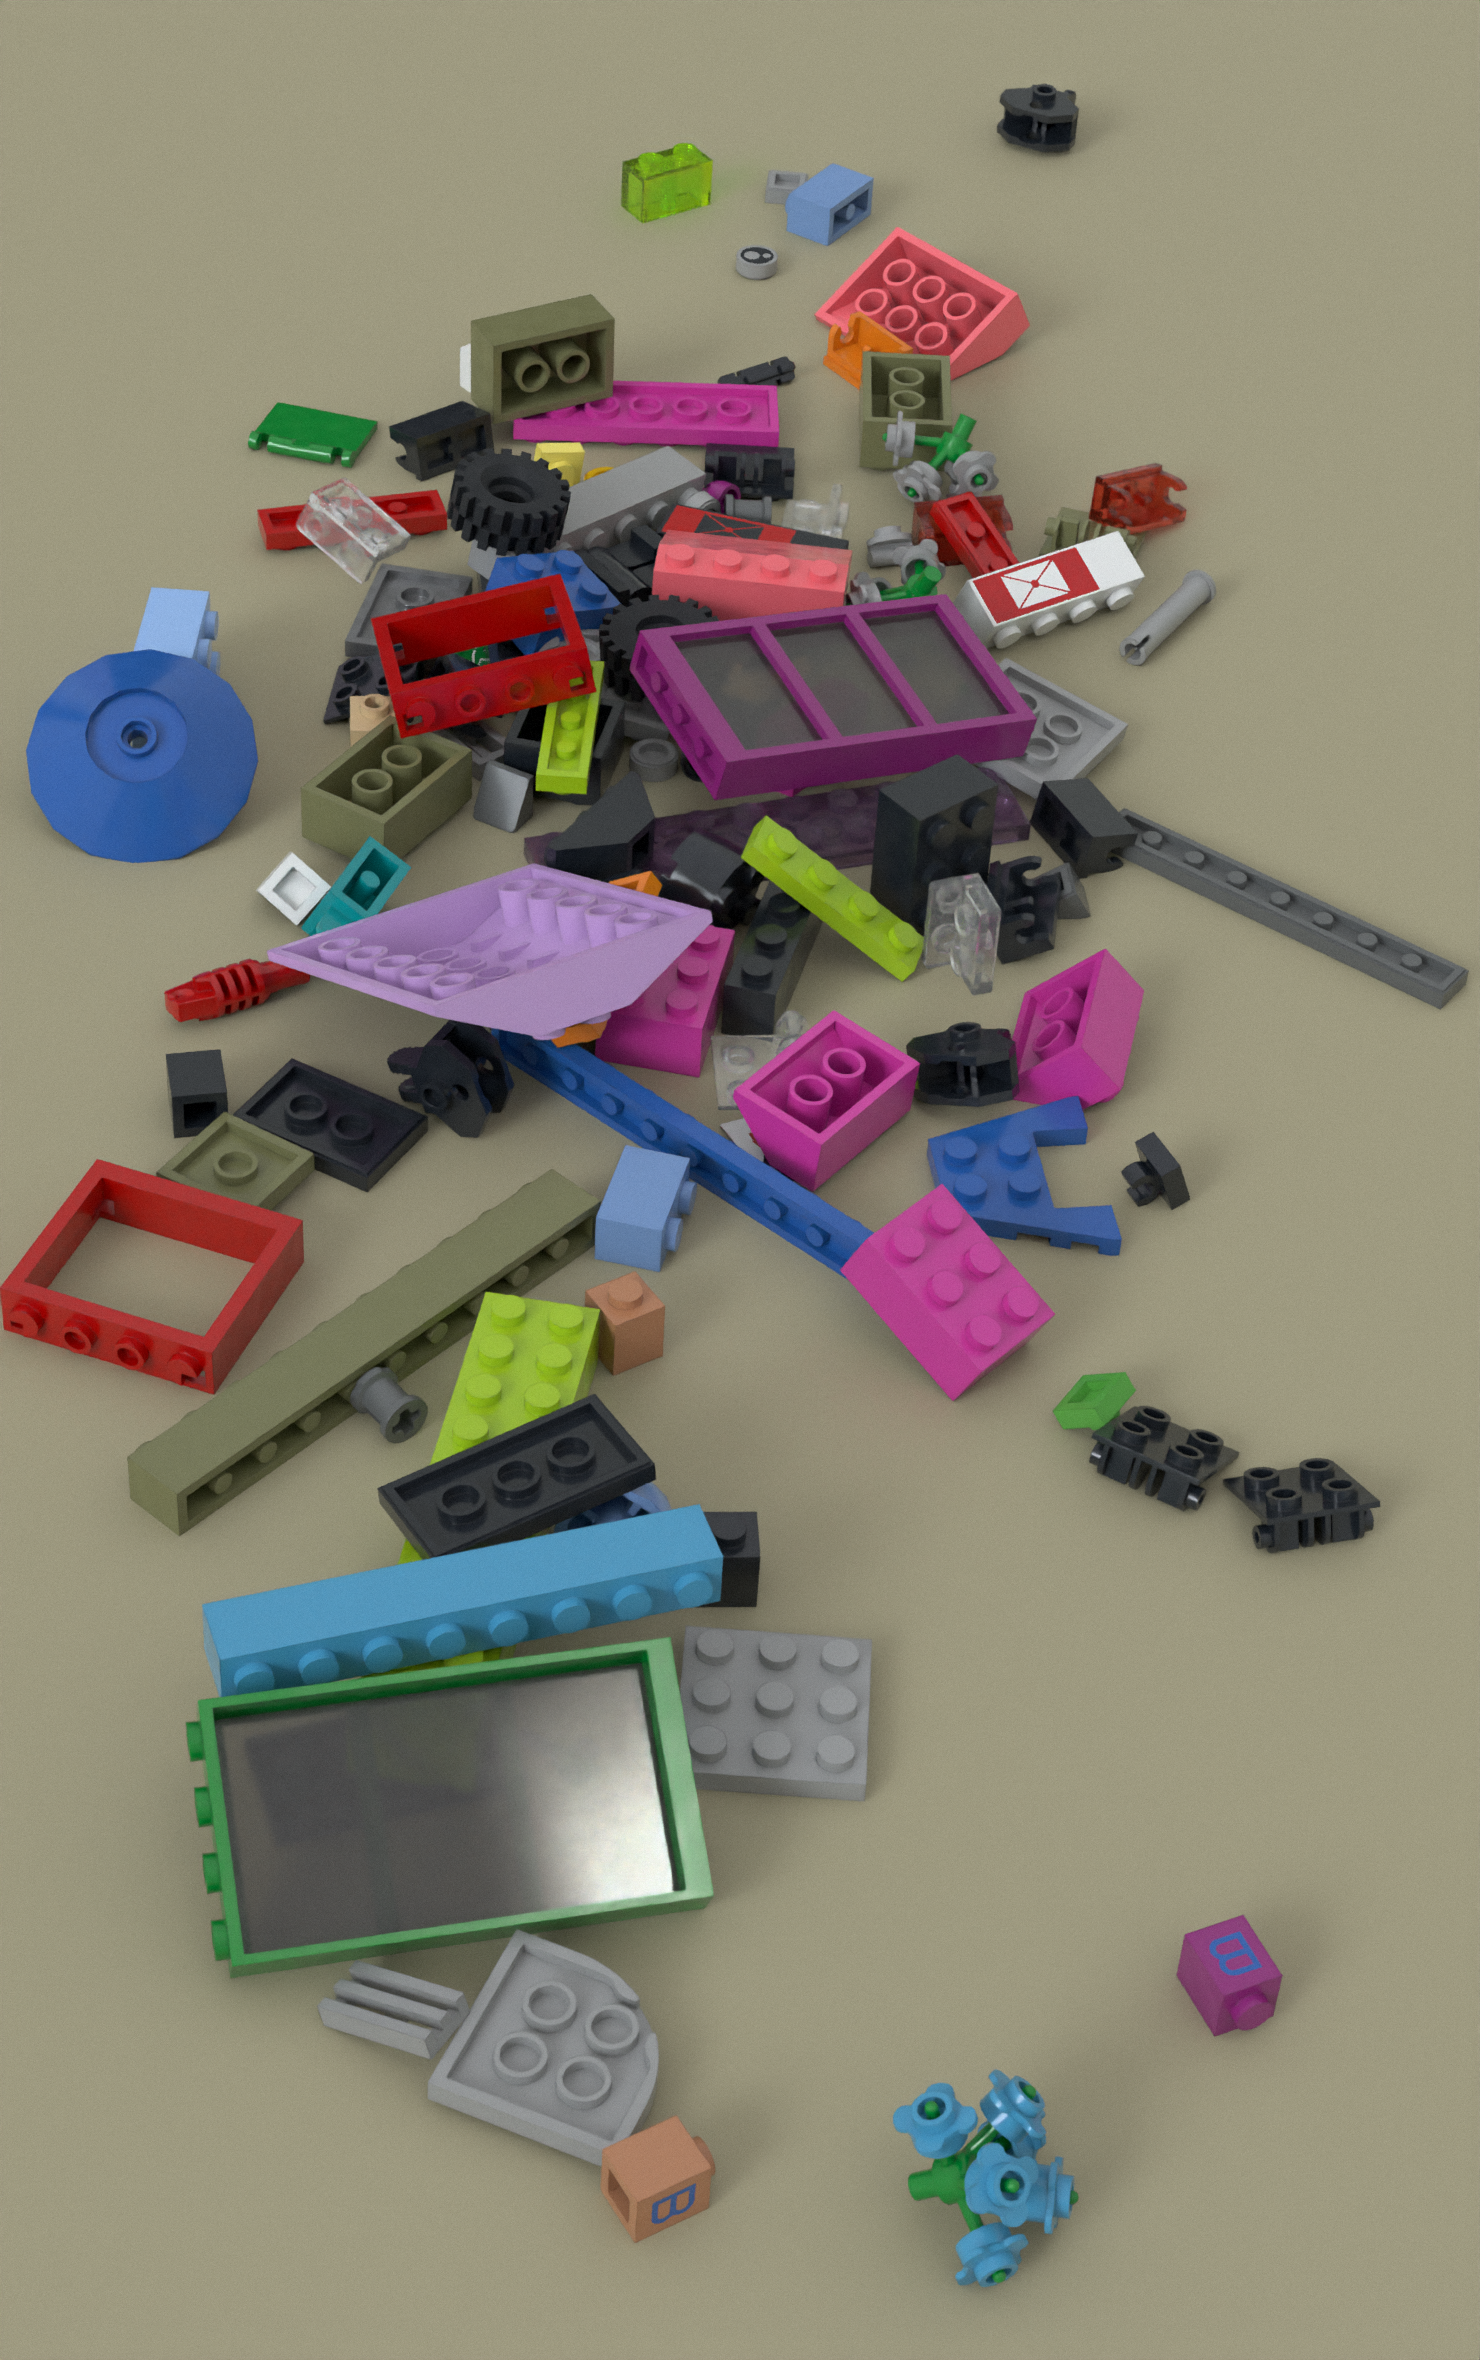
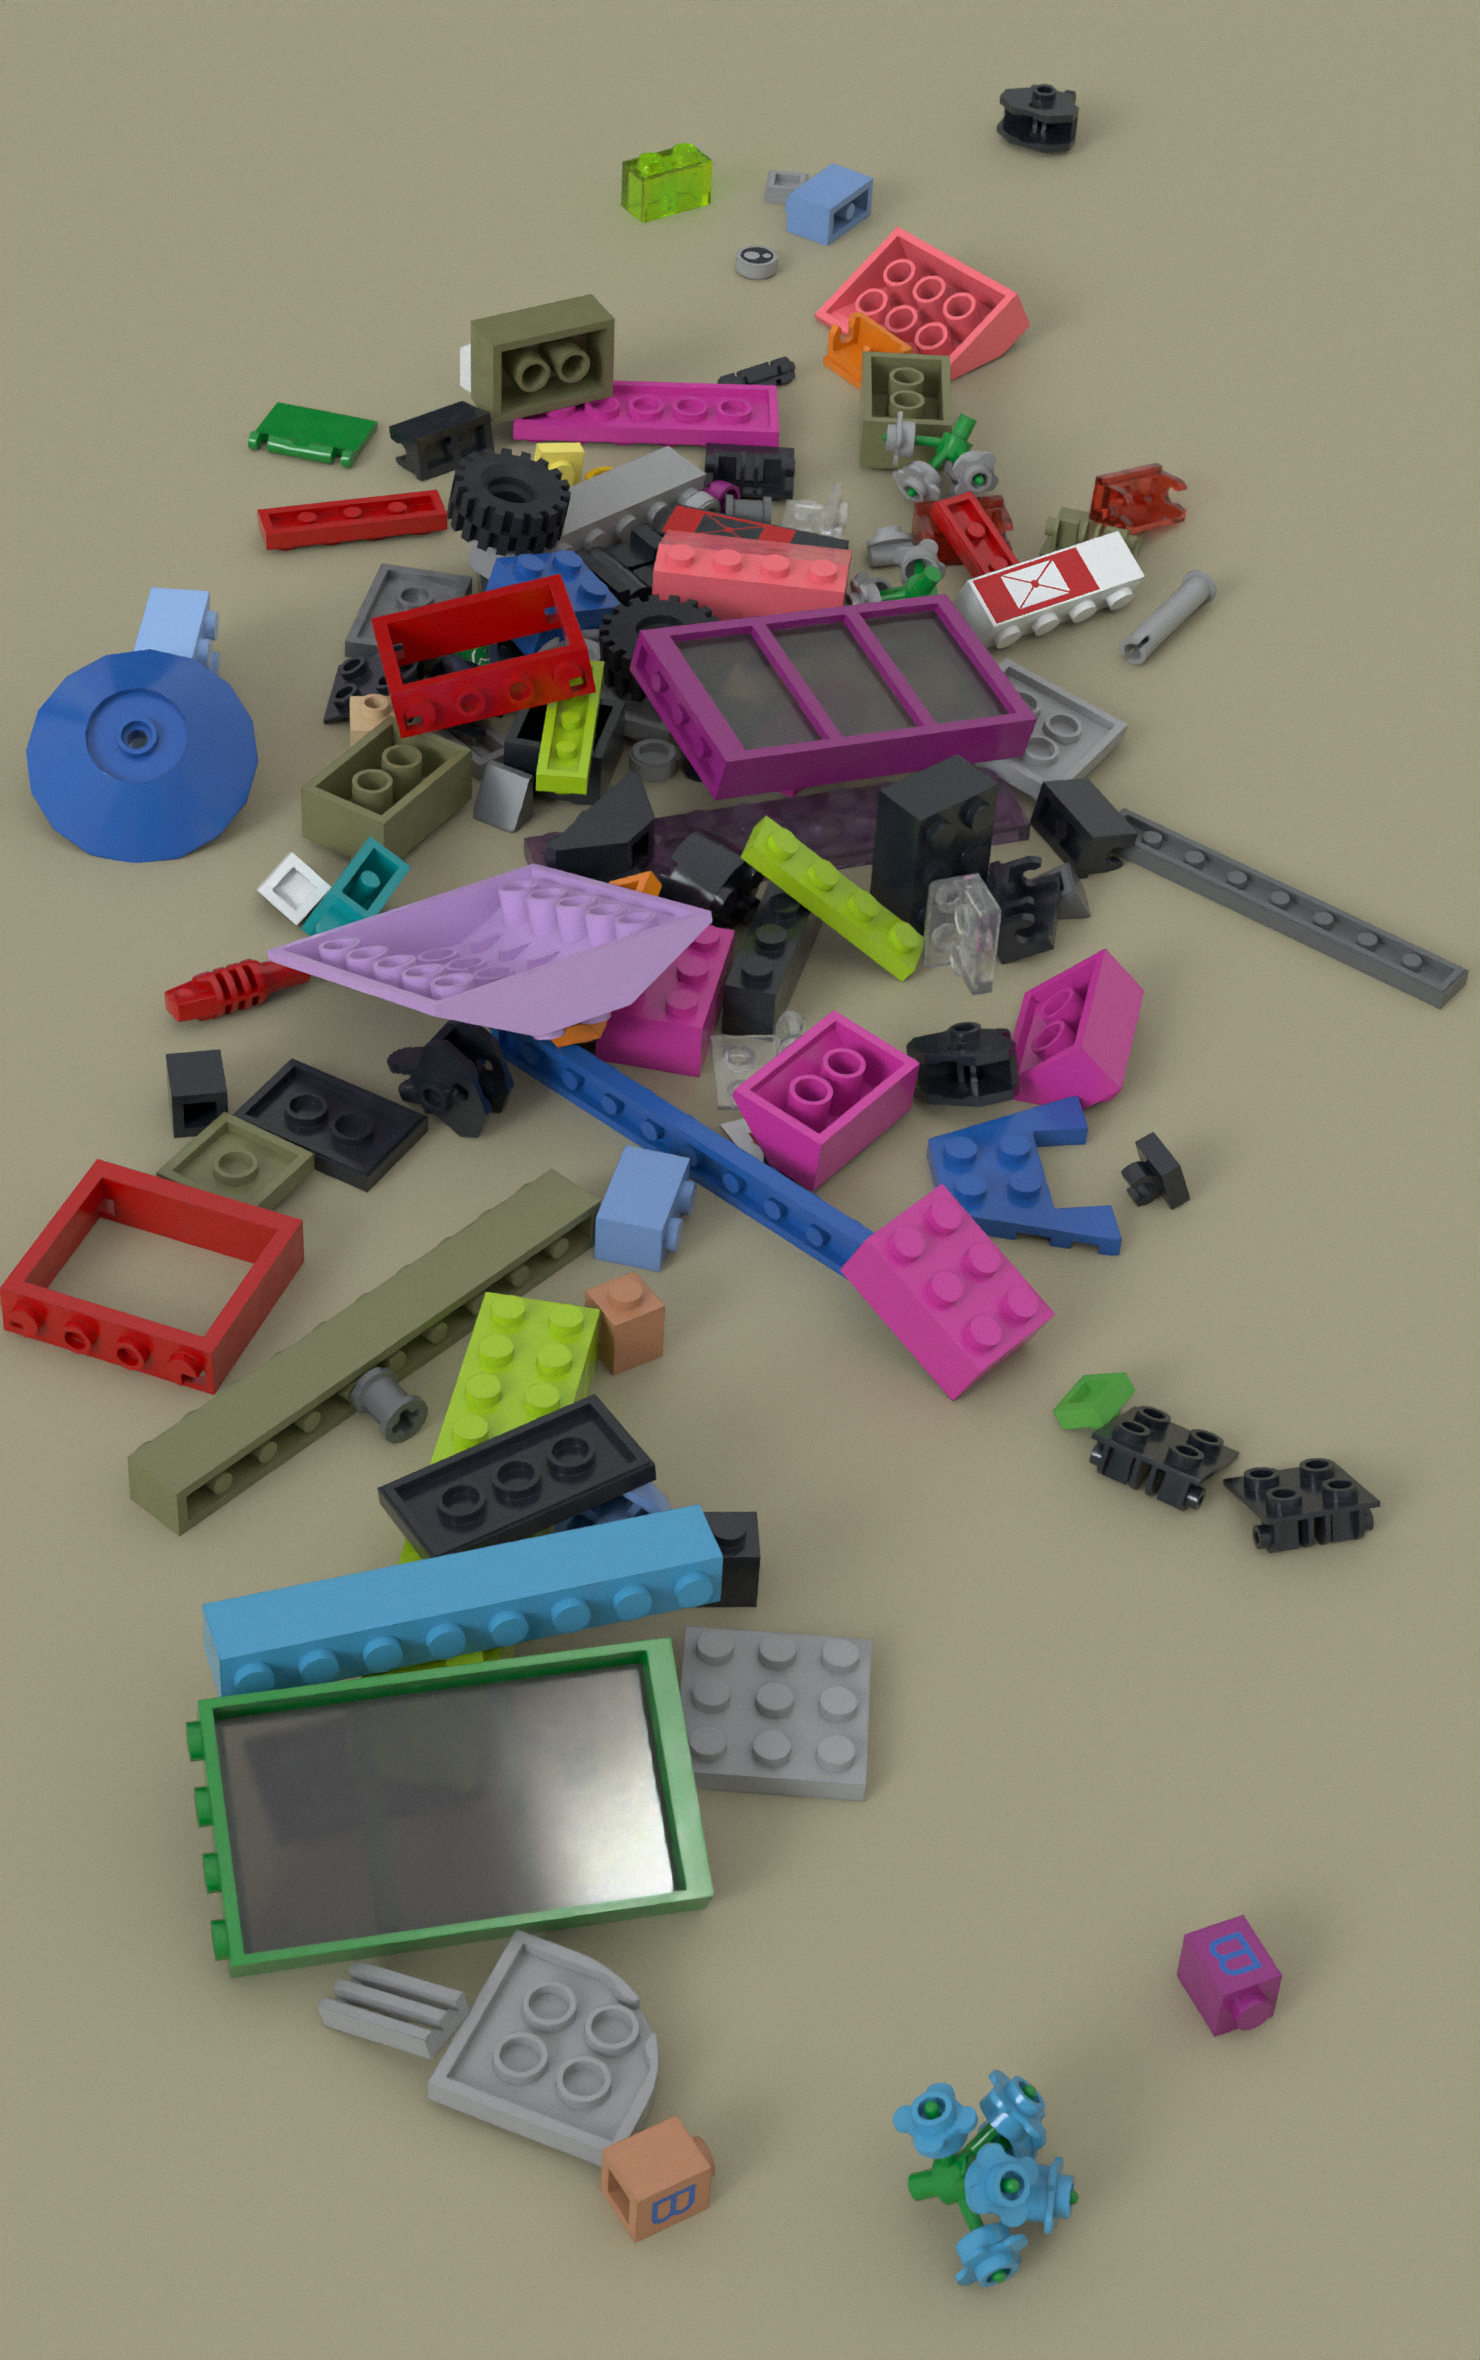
(351, 528): clear bracket -> none

